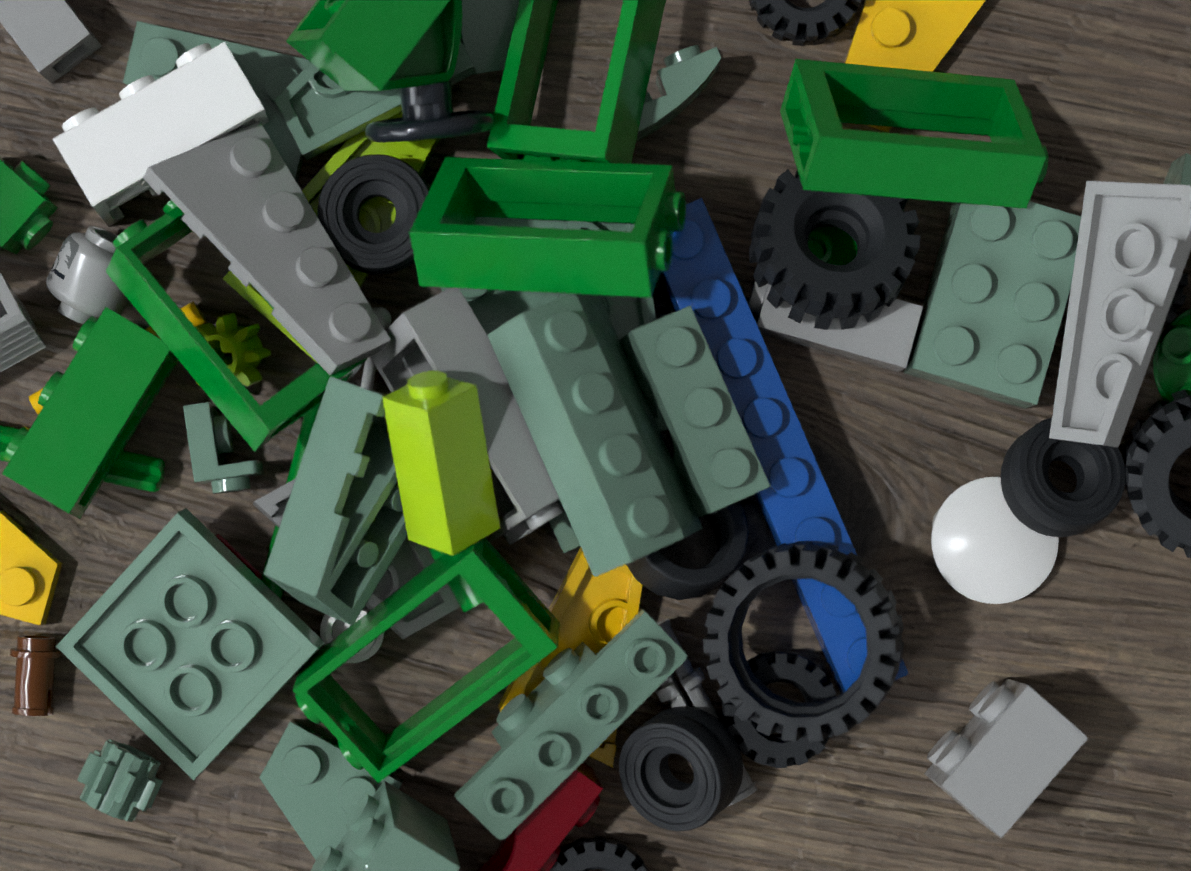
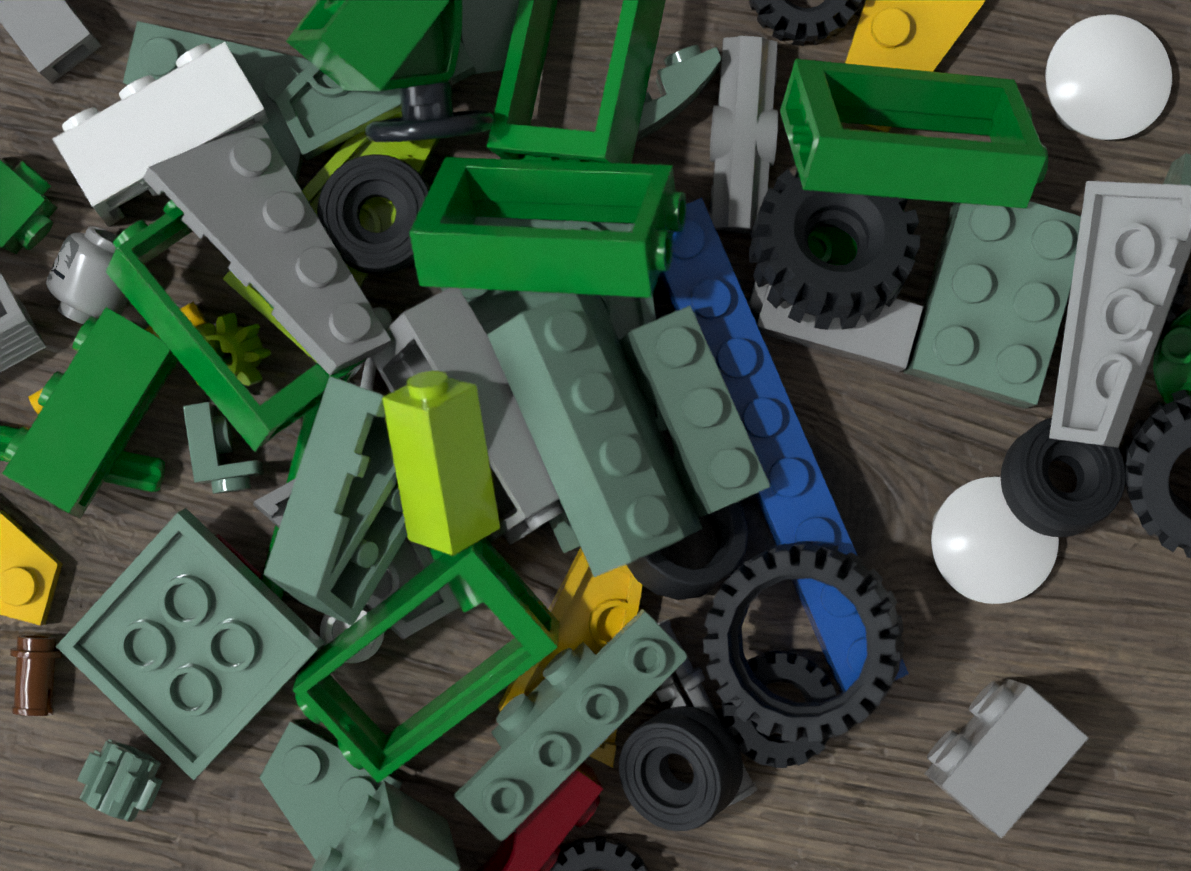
(743, 132): none -> light grey piece
(1108, 77): none -> white dish

